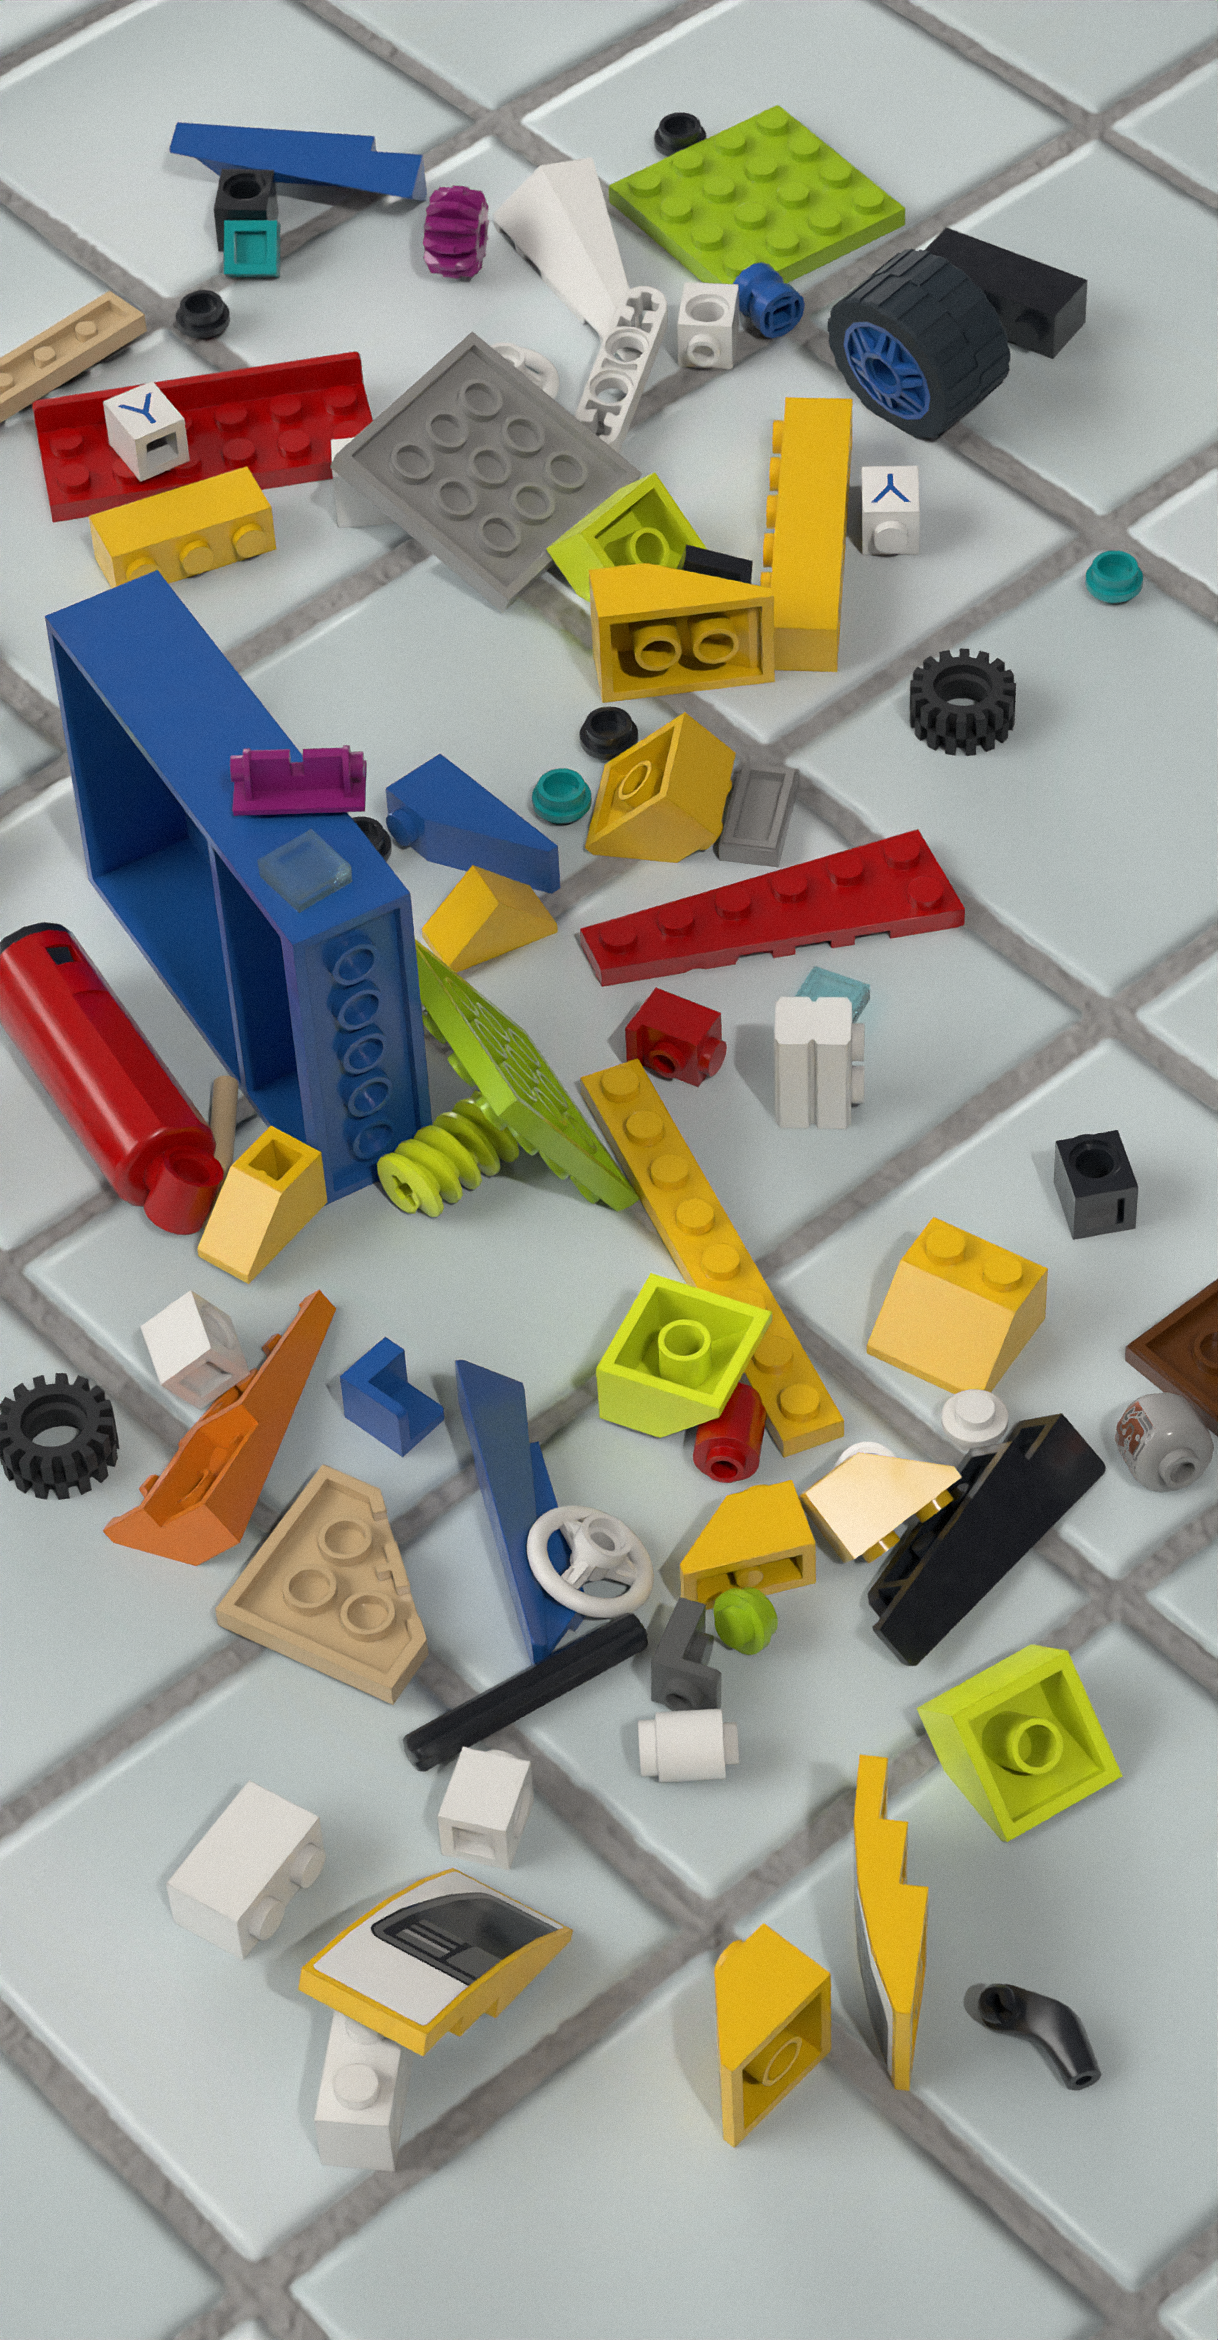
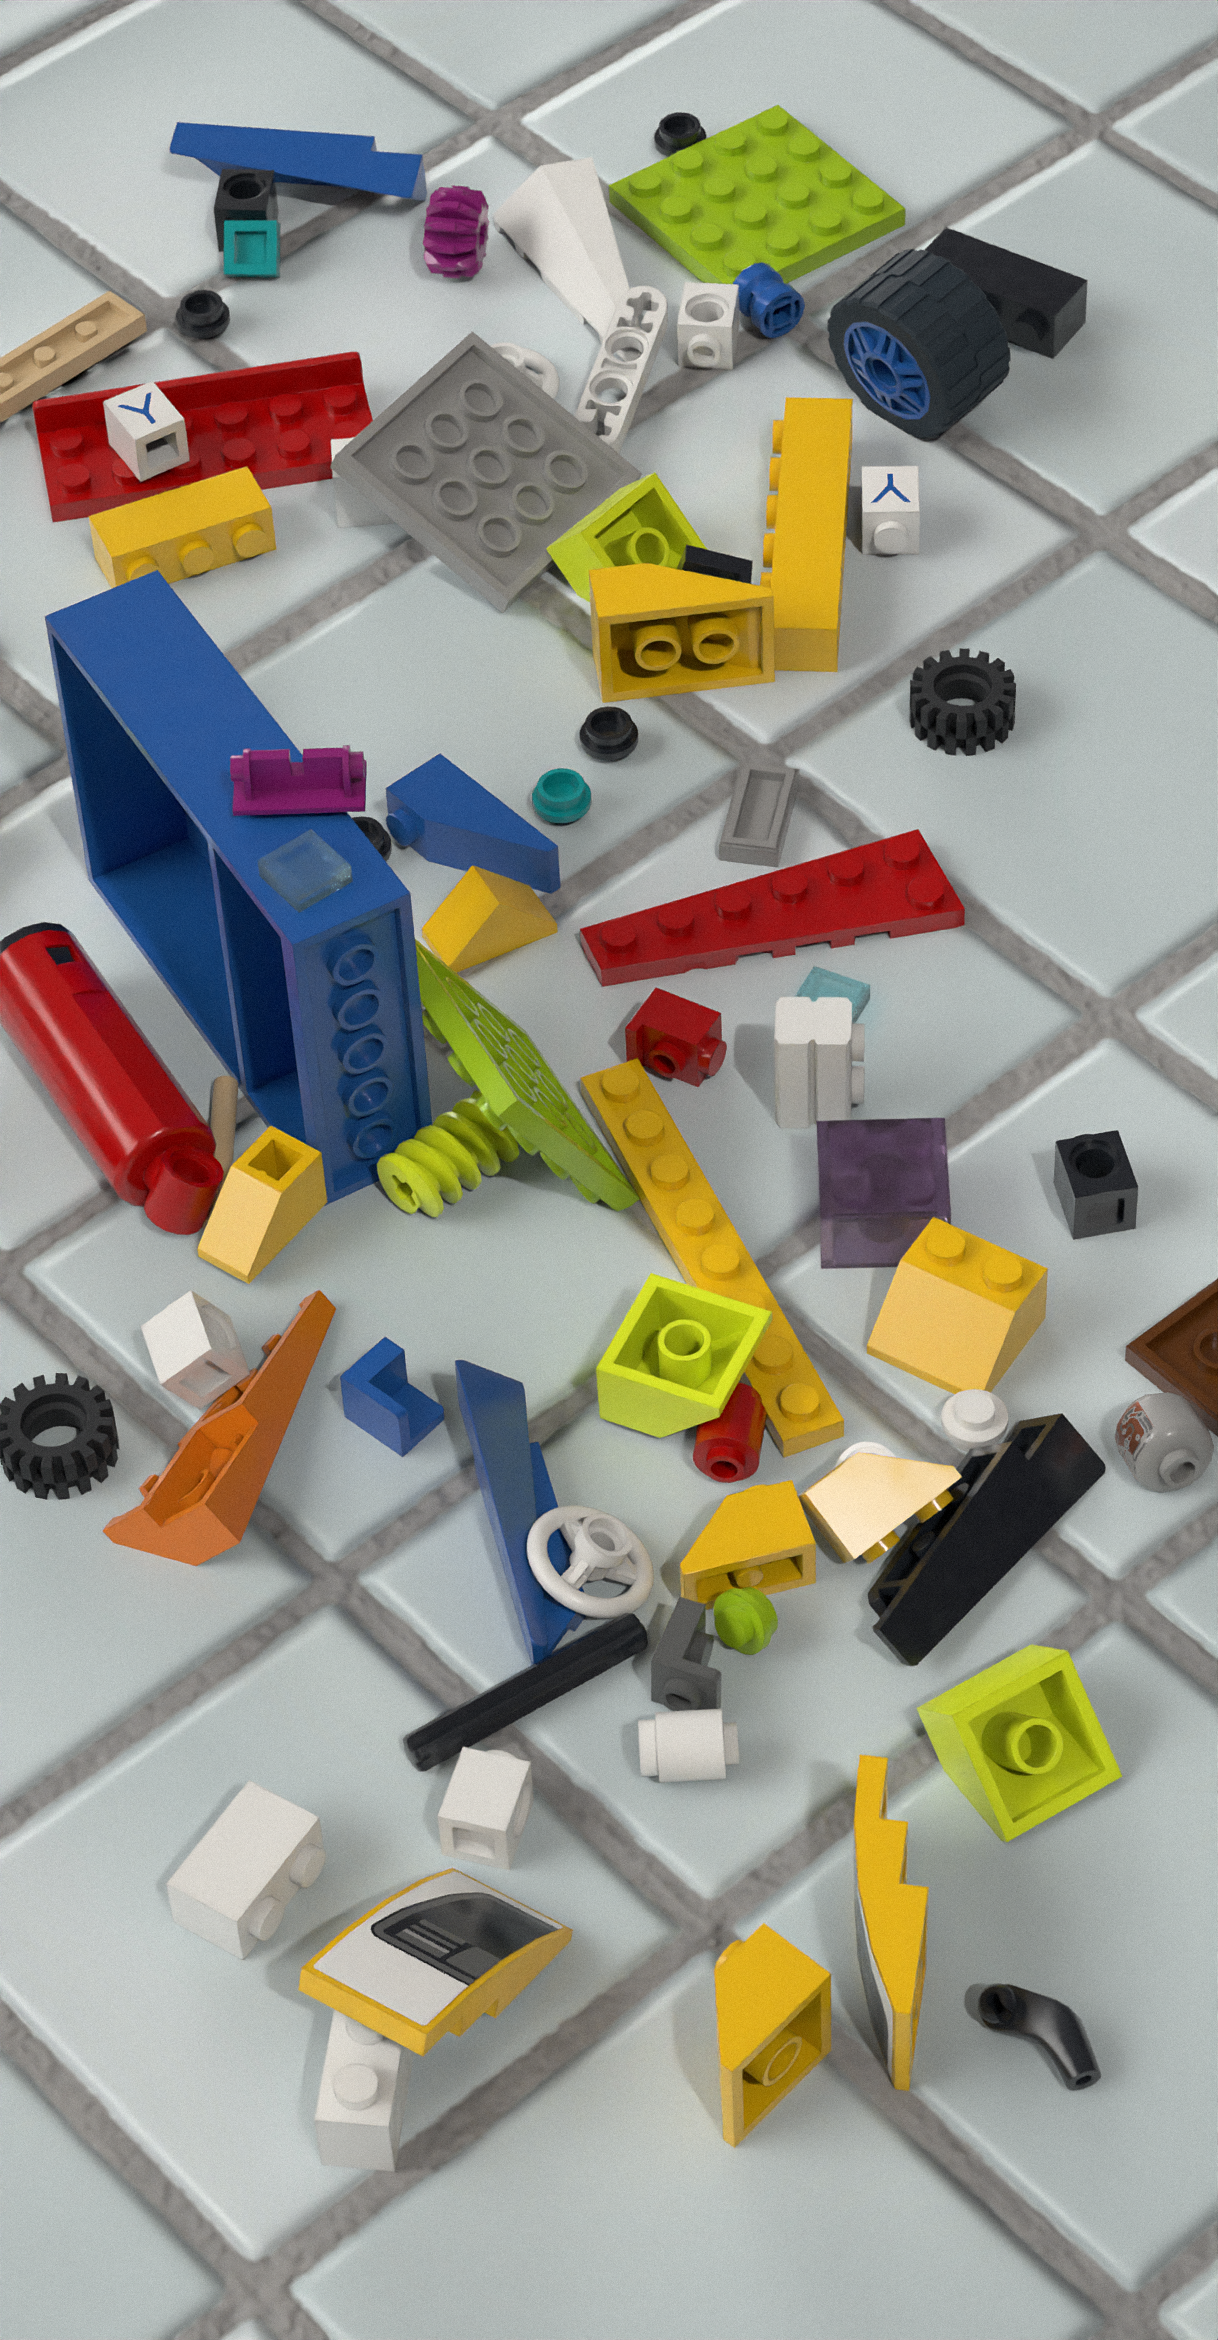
(333, 1590): tan plate -> none
(663, 795): yellow slope -> none
(878, 1188): none -> clear purple brick
(1114, 577): teal plate -> none

